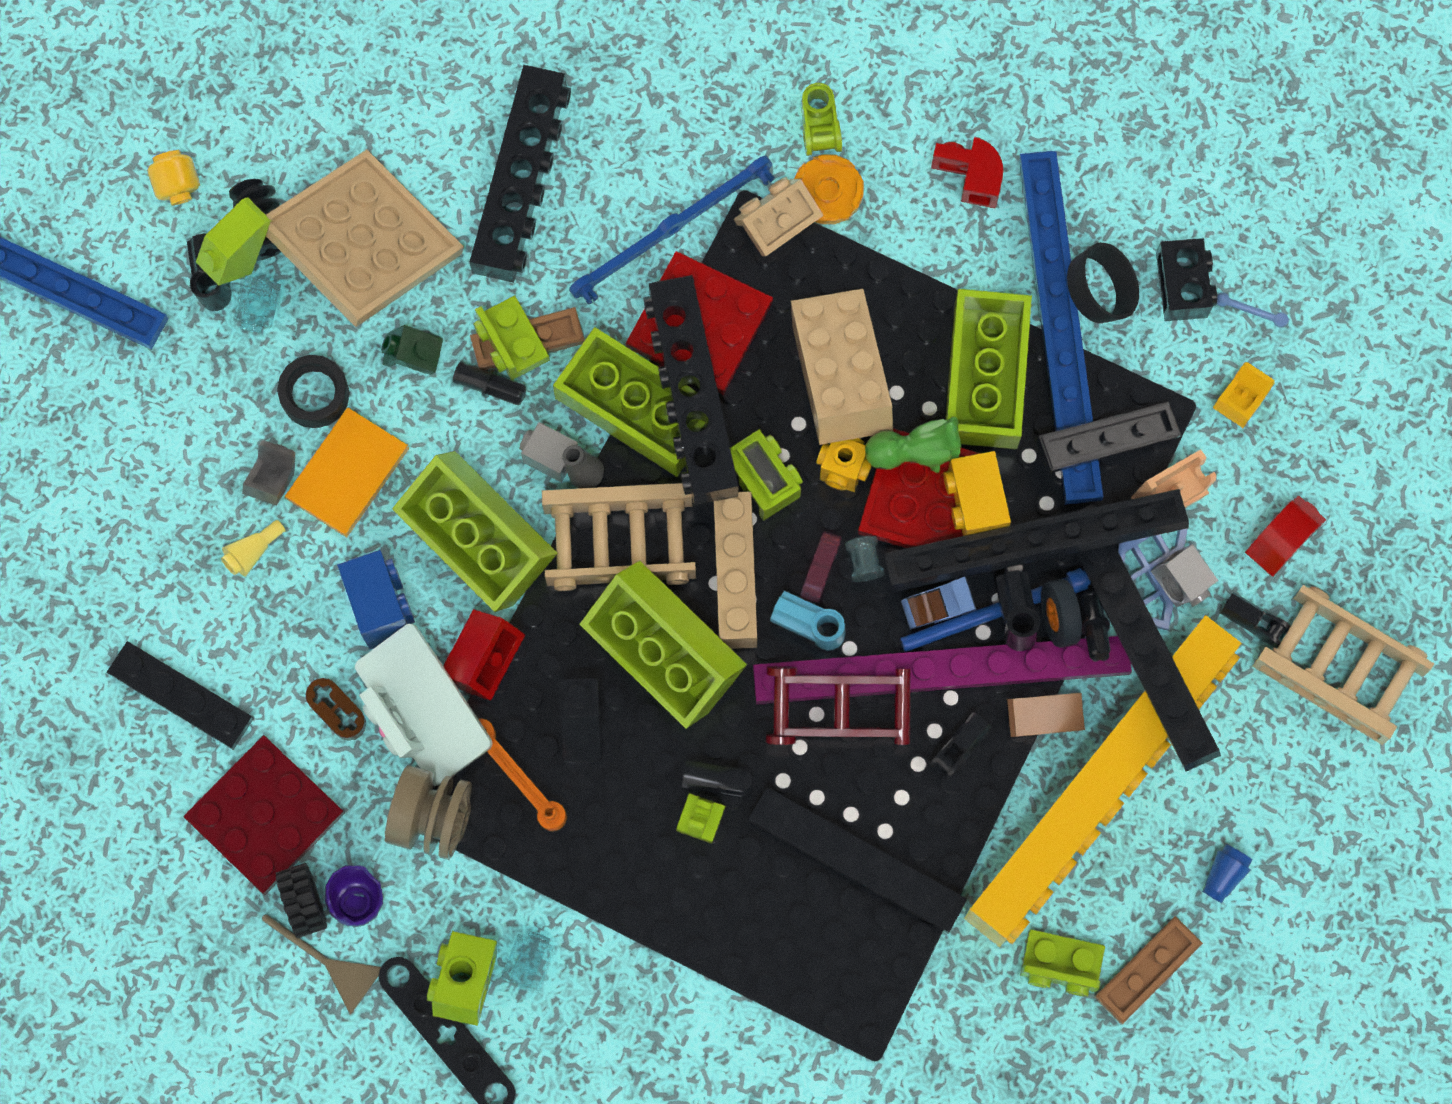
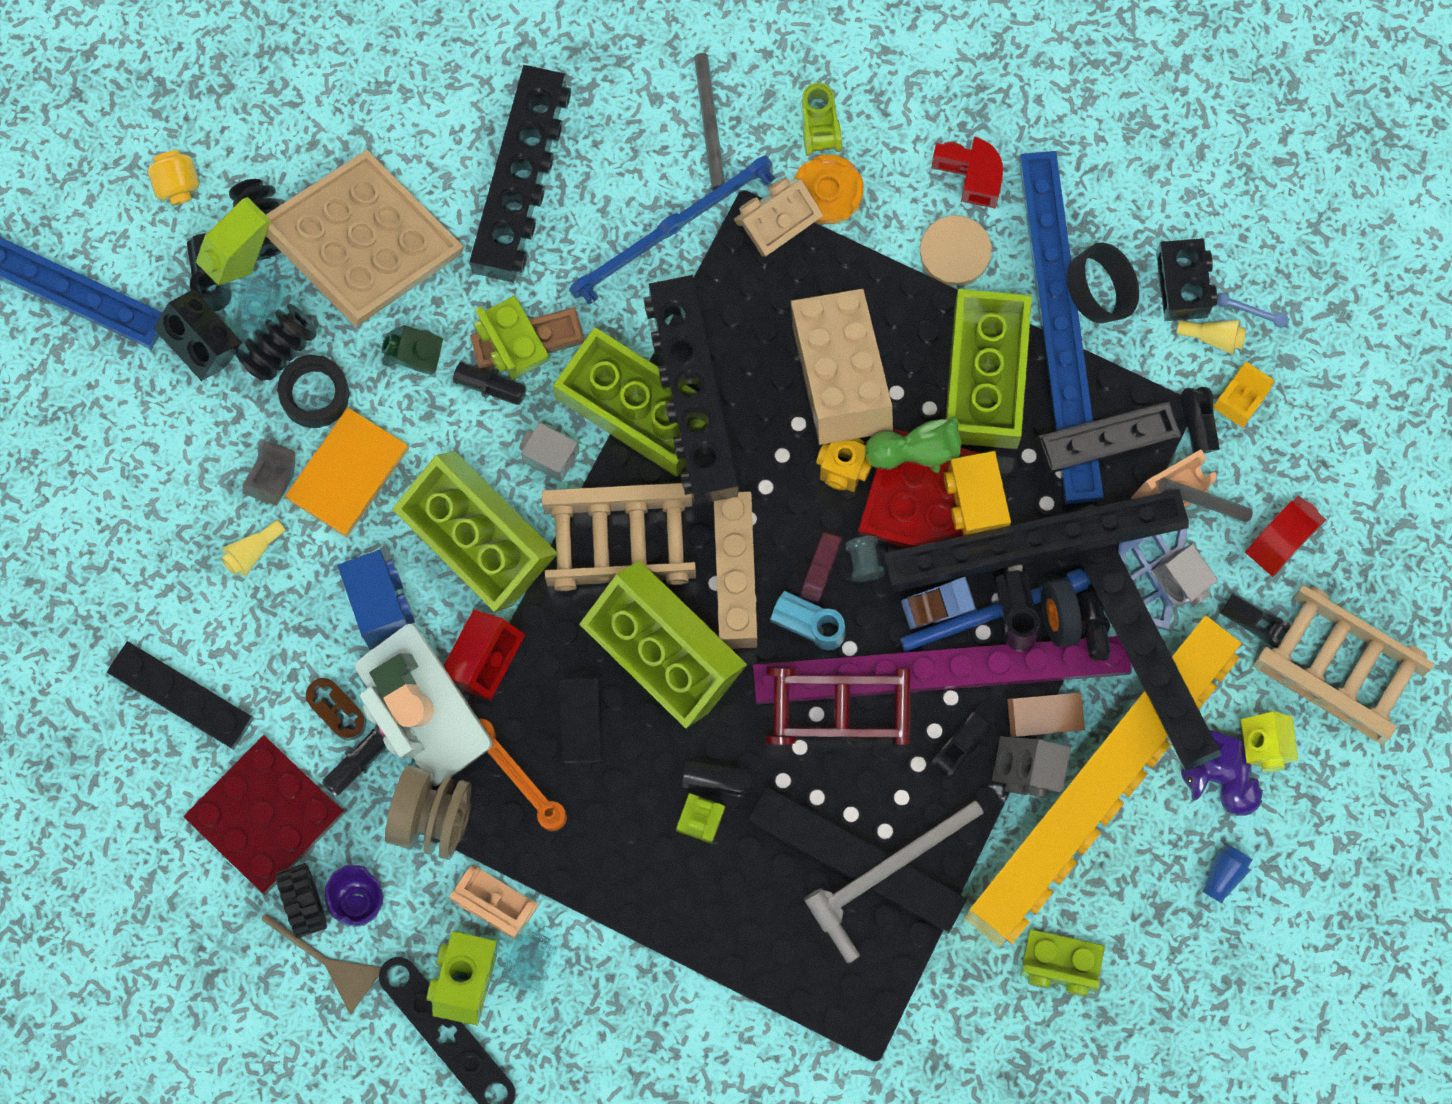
(197, 335): none -> black brick
(278, 345): none -> black piece
(354, 763): none -> black axle
(401, 691): none -> leg
(493, 902): none -> light nougat hinge
(582, 467): dark grey cone -> none
(709, 120): none -> flat silver bar
(728, 312): red plate -> none
(765, 474): lime window -> none
(827, 906): none -> light grey bar
(955, 250): none -> tan tile
(1031, 766): none -> dark grey brick
(1148, 970): medium nougat tile -> none
(1200, 419): none -> black bar
(1207, 500): none -> dark grey bar
(1220, 334): none -> light yellow cone
(1239, 791): none -> dark purple animal
(1269, 741): none -> neon yellow brick

